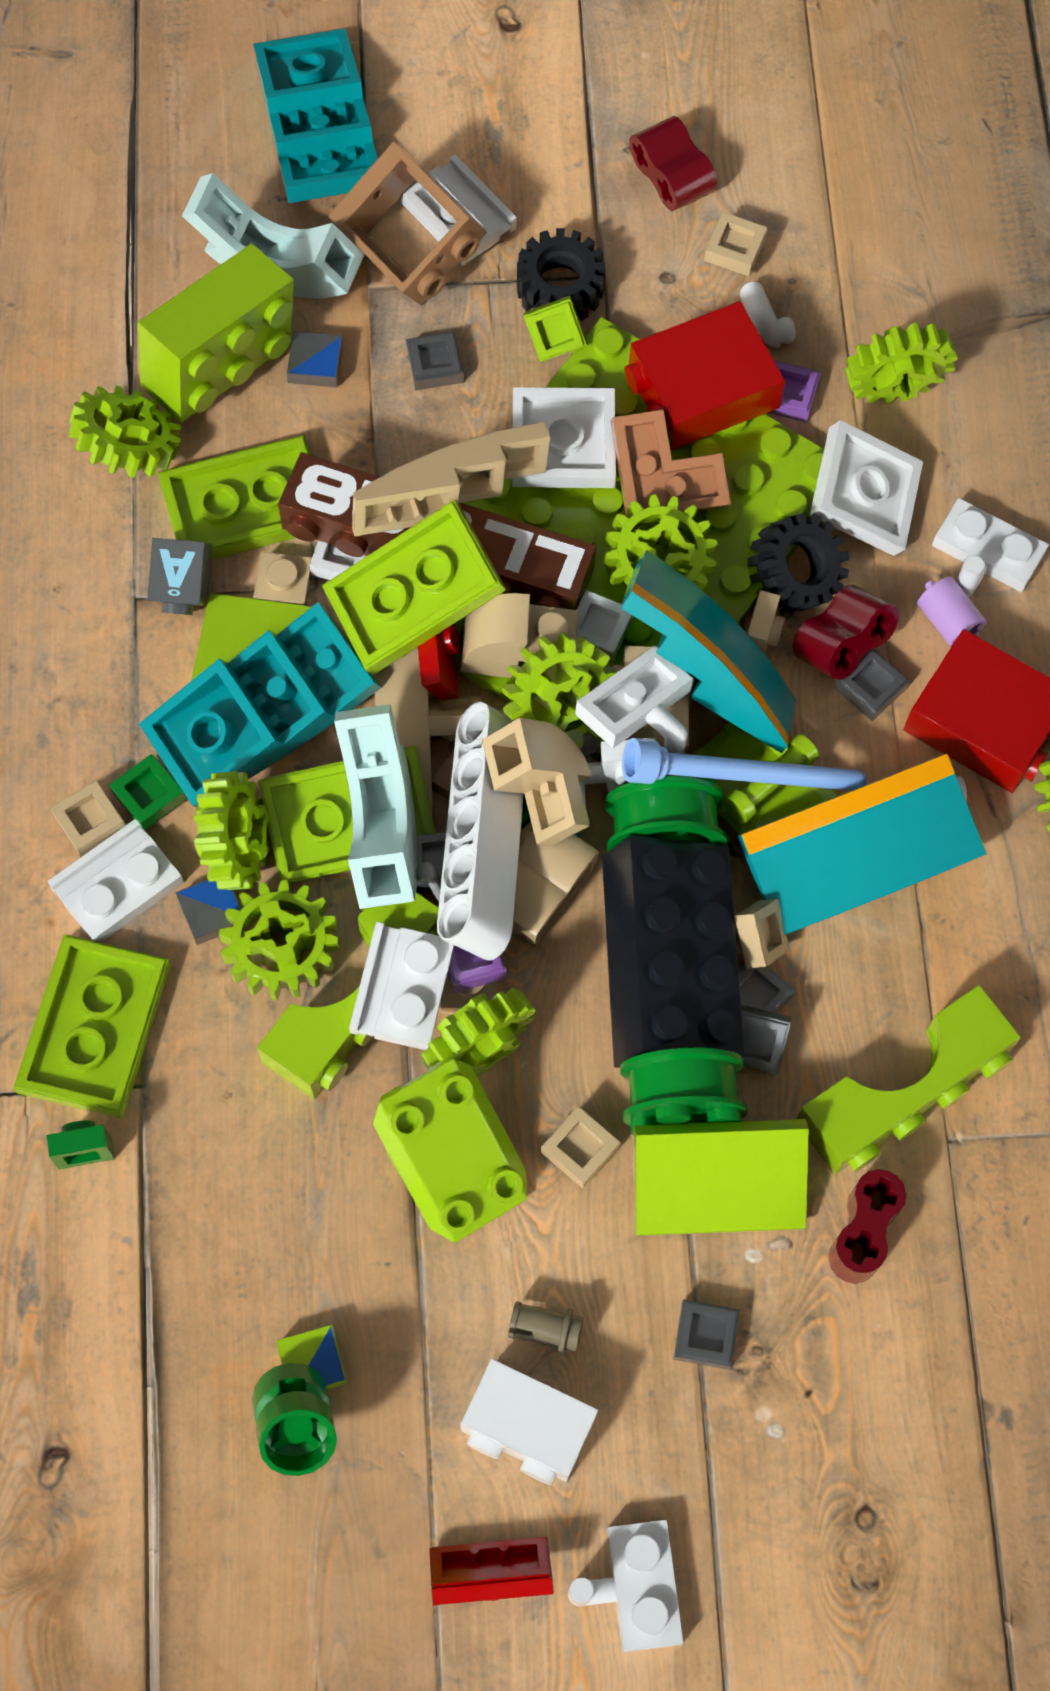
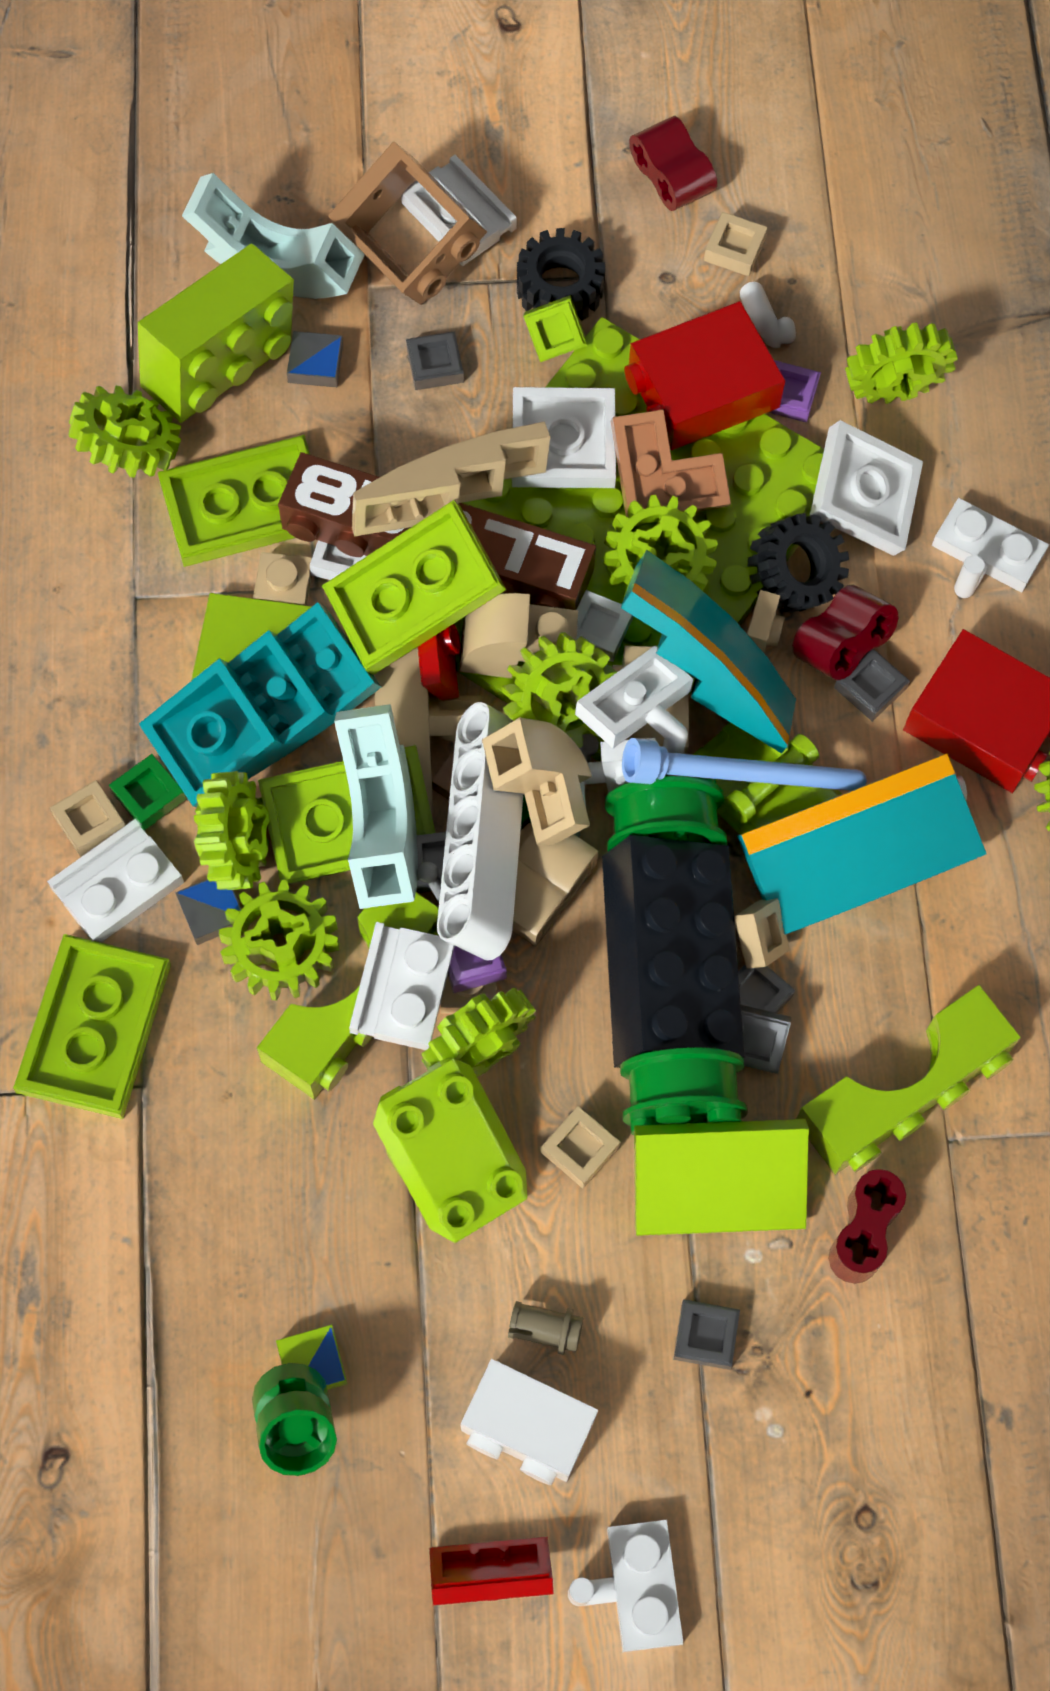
(80, 1144): green plate -> none
(179, 574): dark grey brick -> none
(316, 113): teal slope -> none
(950, 609): lavender piece -> none

